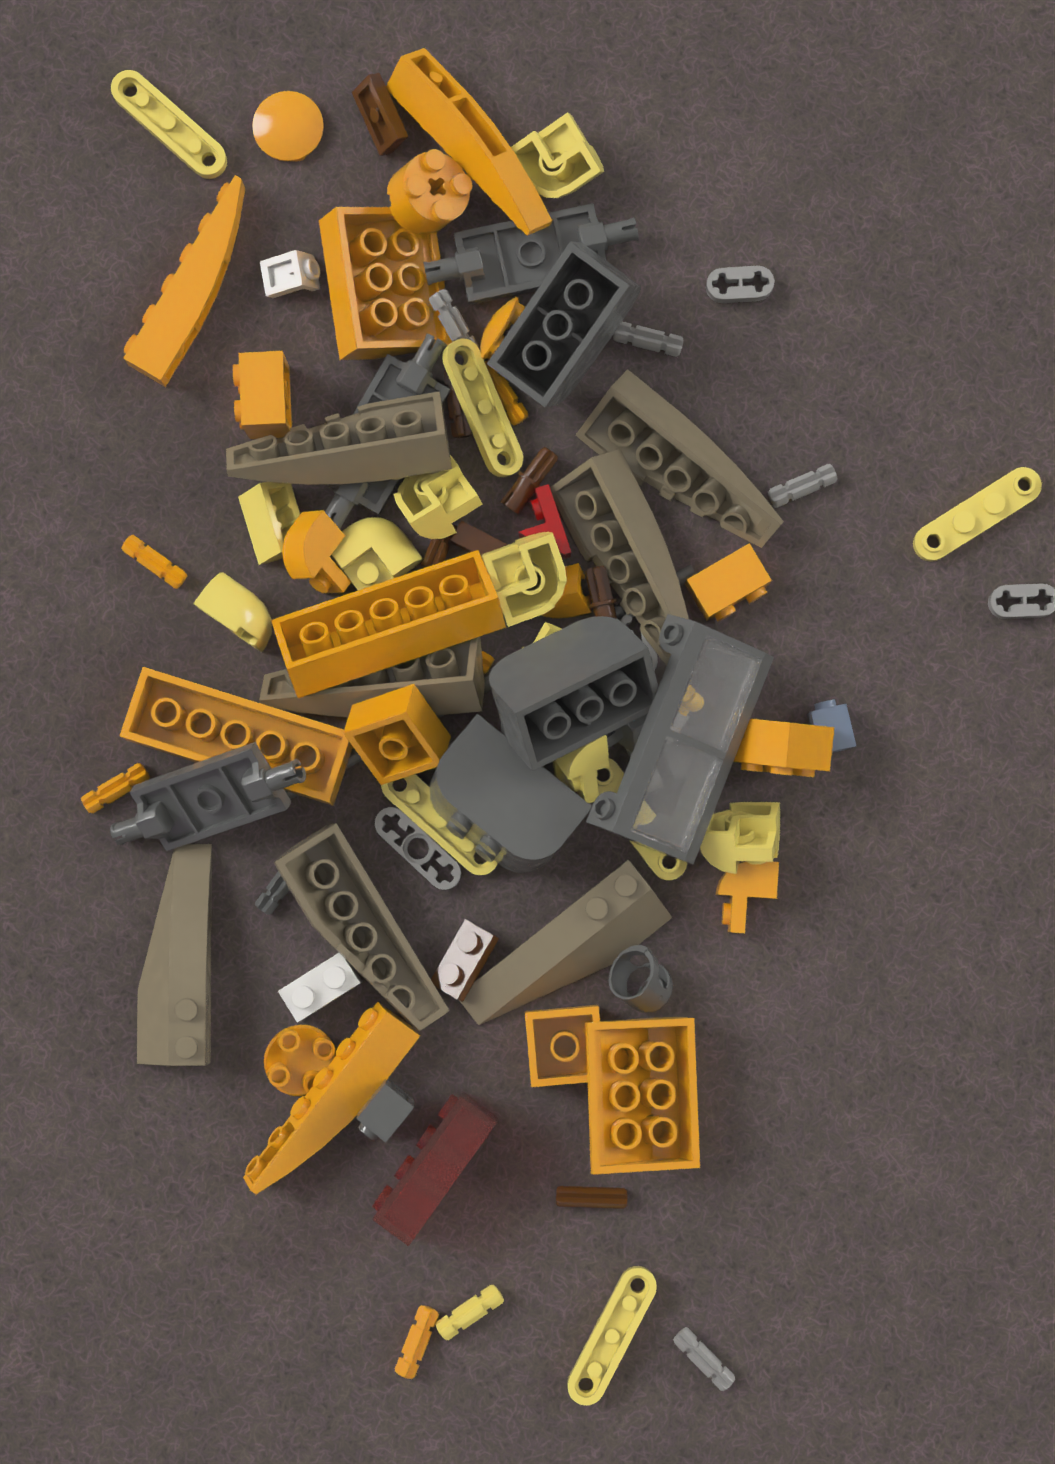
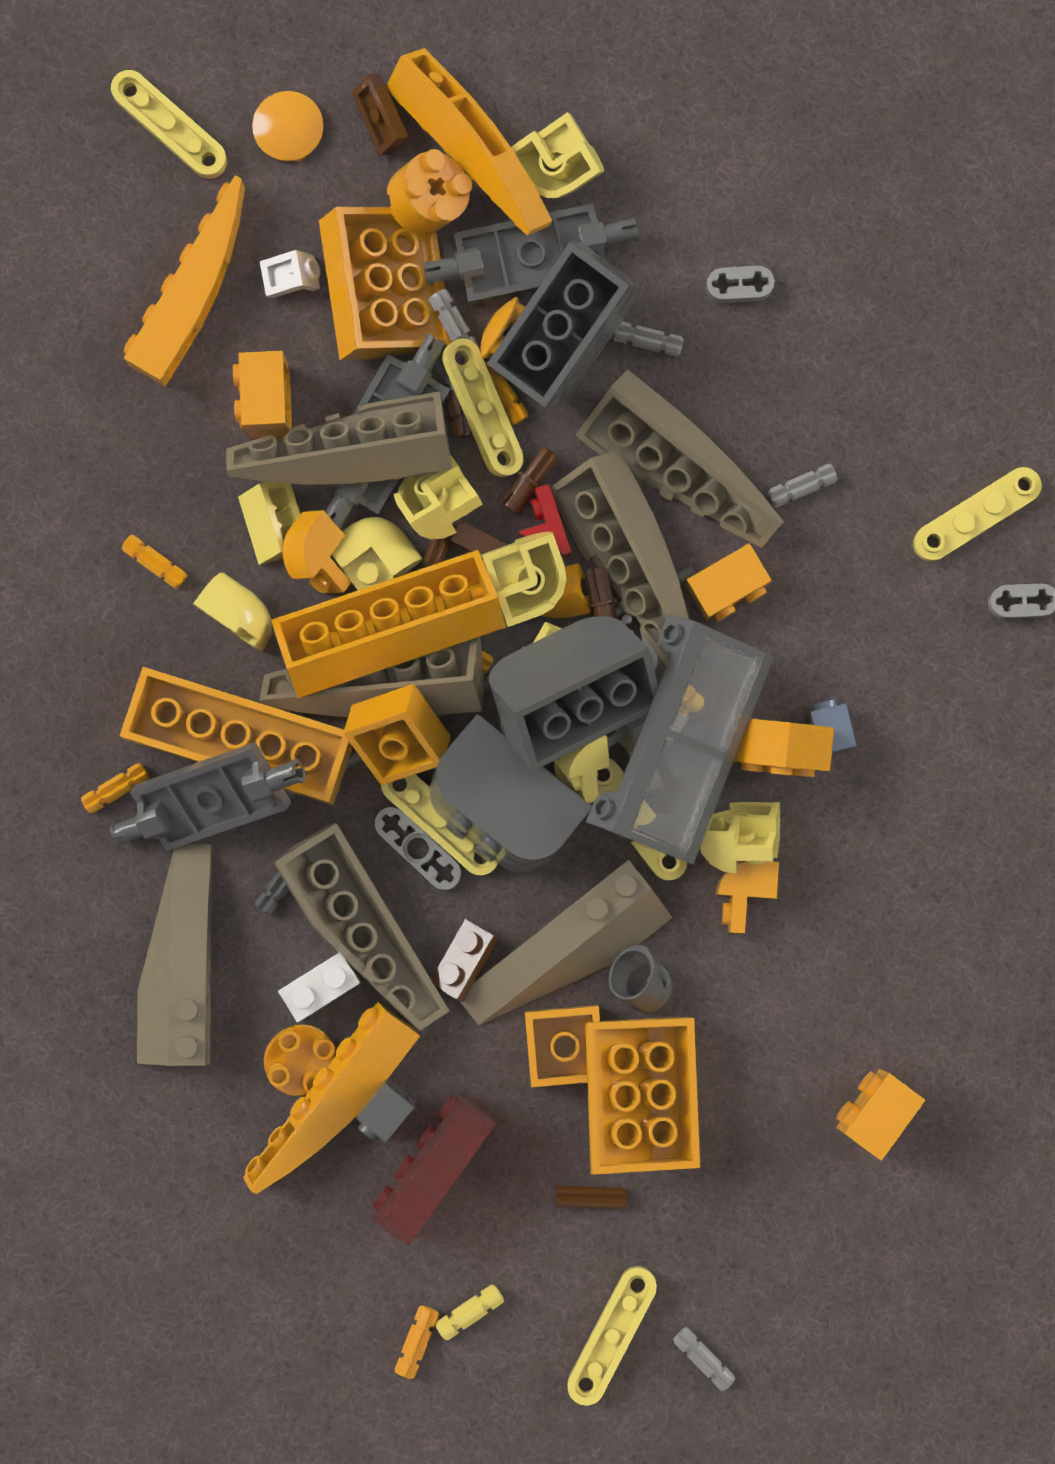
(879, 1112): none -> light orange brick

